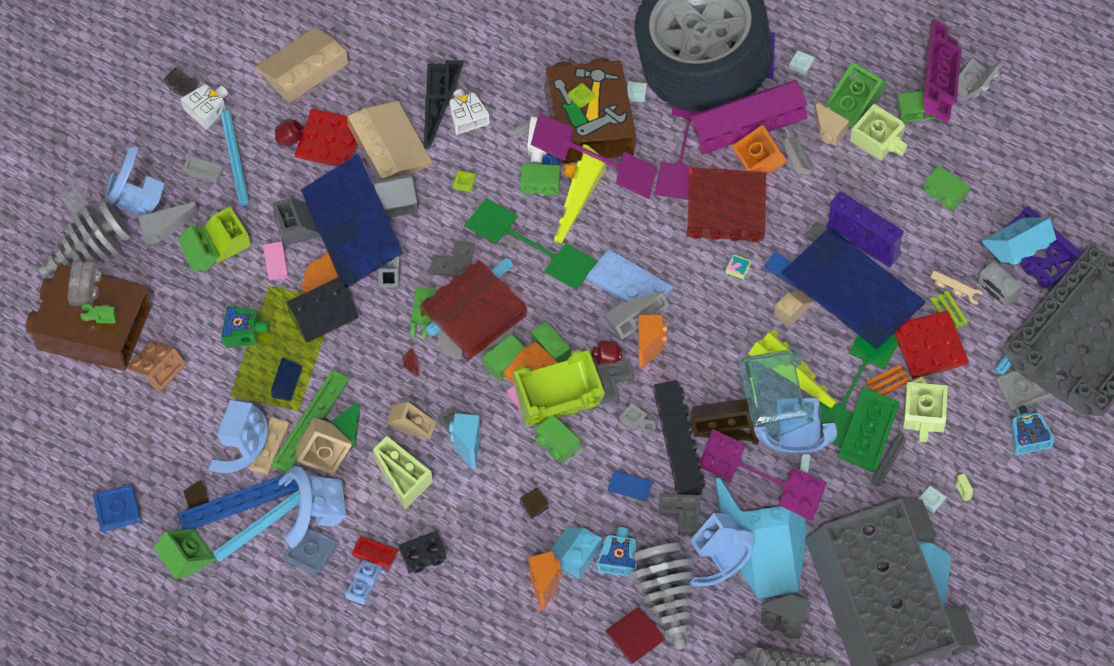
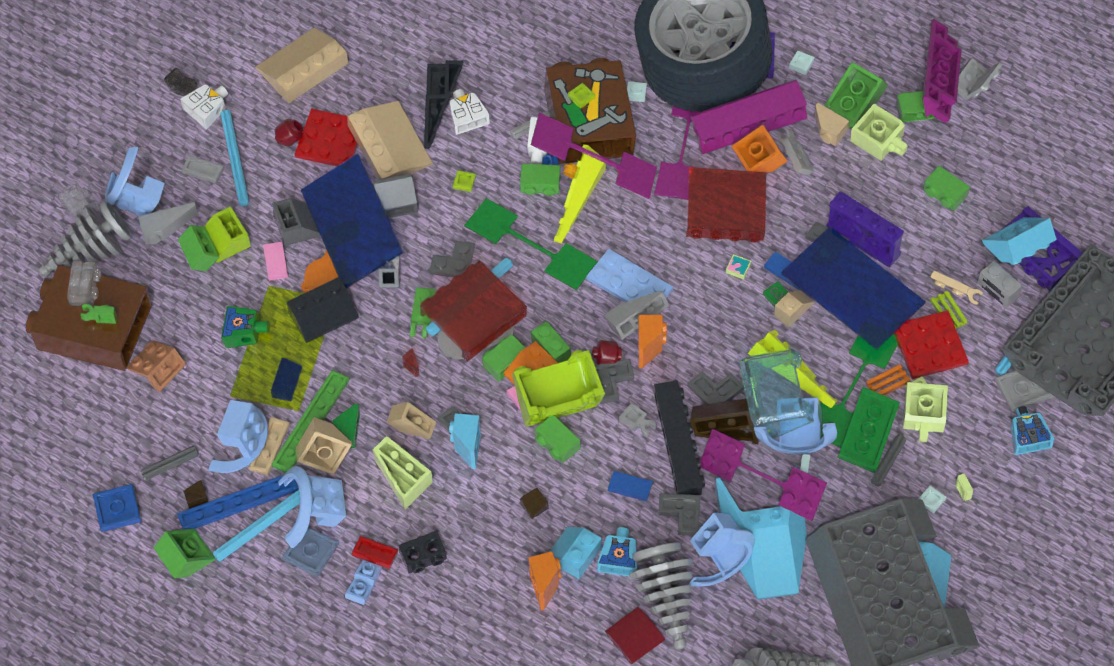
(169, 462): none -> dark grey axle
(712, 393): none -> dark grey plate
(775, 293): none -> green tile
(786, 615): dark grey slope -> none

